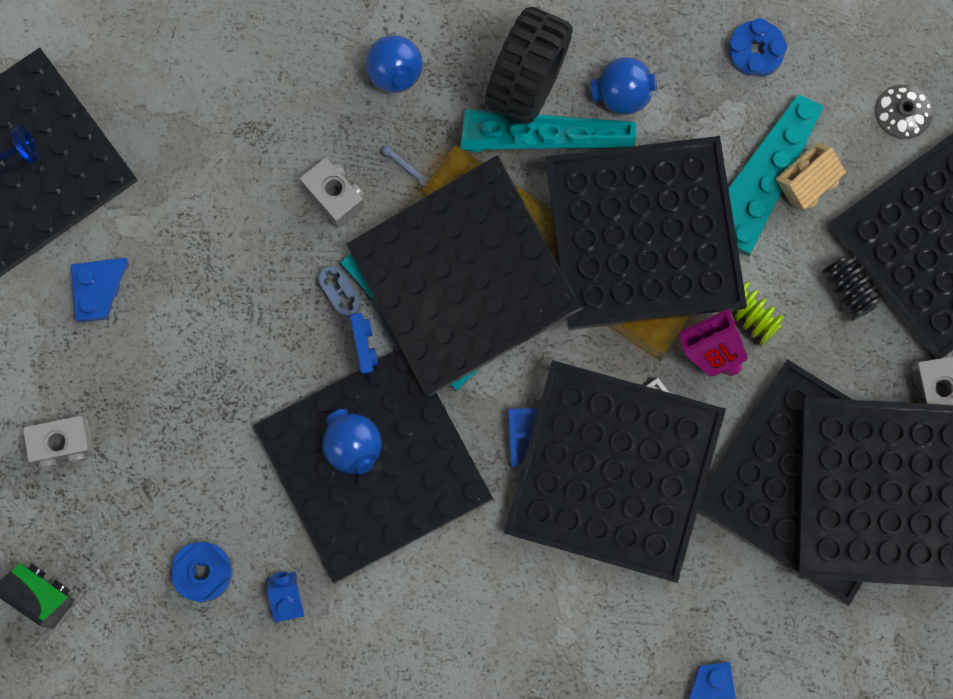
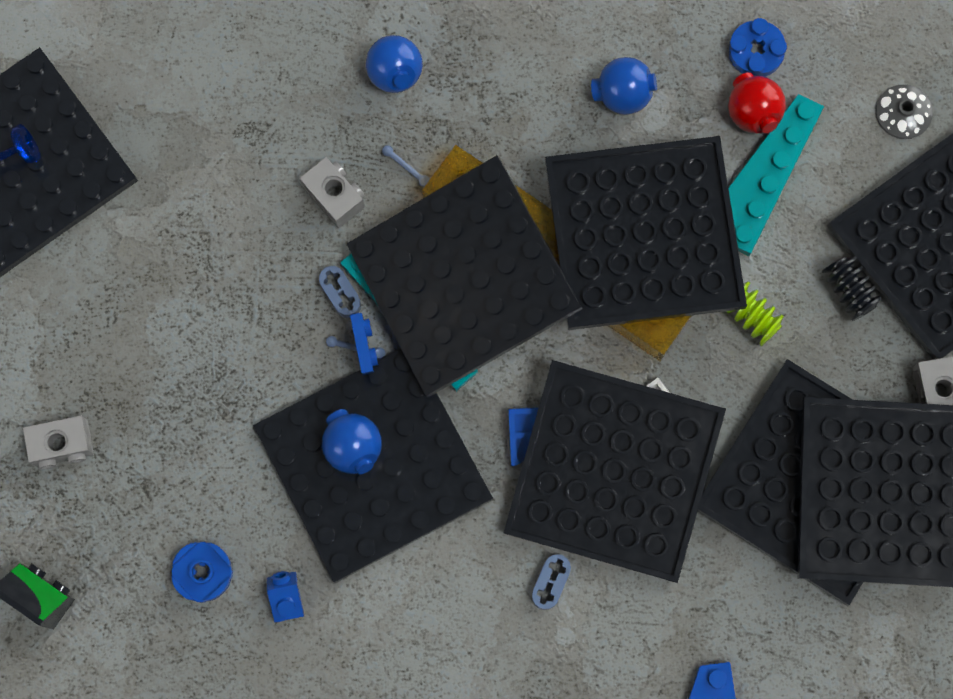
(96, 287): blue wing -> none
(331, 341): none -> sand blue hinge
(495, 131): teal wing -> none
(528, 65): black tyre -> none
(558, 584): none -> sand blue beam
(715, 345): magenta torso -> none
(756, 103): none -> red brick
(811, 176): tan brick -> none

